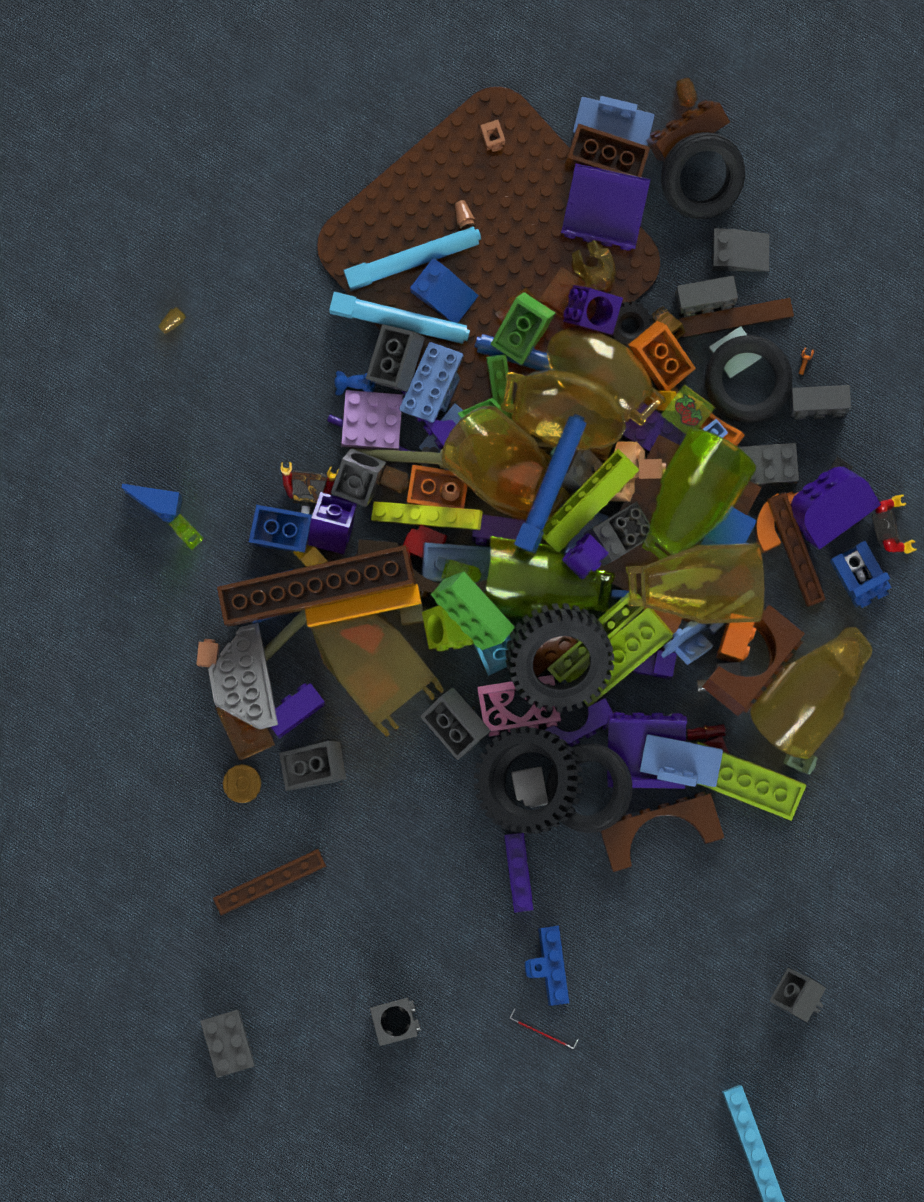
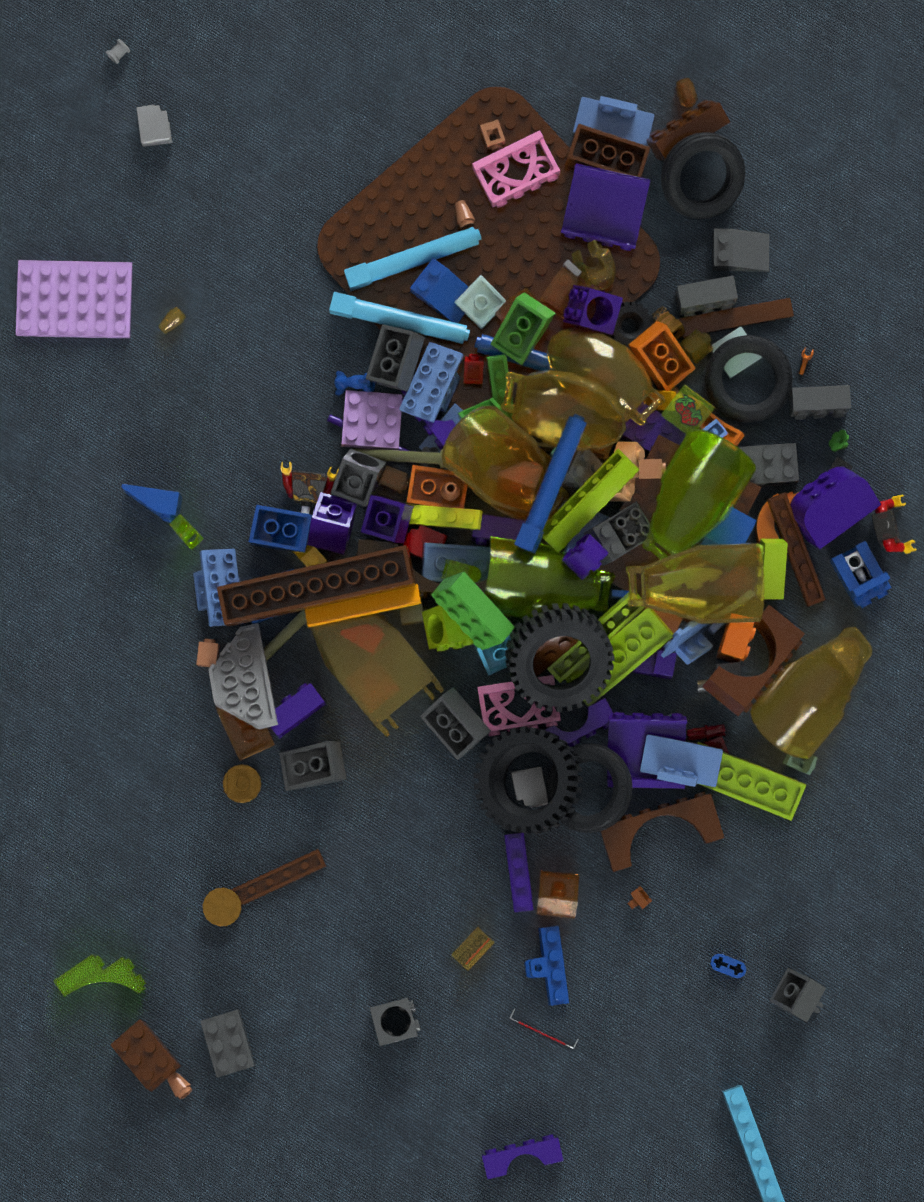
(74, 299): none -> lavender plate
(92, 971): none -> clear neon green arch
(117, 51): none -> light grey bush
(145, 1055): none -> reddish brown brick
(153, 126): none -> light grey piece
(179, 1085): none -> nougat cone
(218, 569): none -> medium blue bracket
(222, 907): none -> pearl gold tile
(387, 519): none -> dark purple brick
(472, 948): none -> clear yellow panel
(473, 369): none -> red bracket
(480, 302): none -> light aqua tile
(497, 1162): none -> dark purple arch
(525, 145): none -> bright pink fence
(558, 894): none -> clear orange slope
(568, 265): none -> light grey tile
(640, 898): none -> dark orange tile
(697, 345): none -> clear yellow brick
(729, 961): none -> blue beam
(774, 564): none -> lime brick
(839, 441): none -> bright green plant

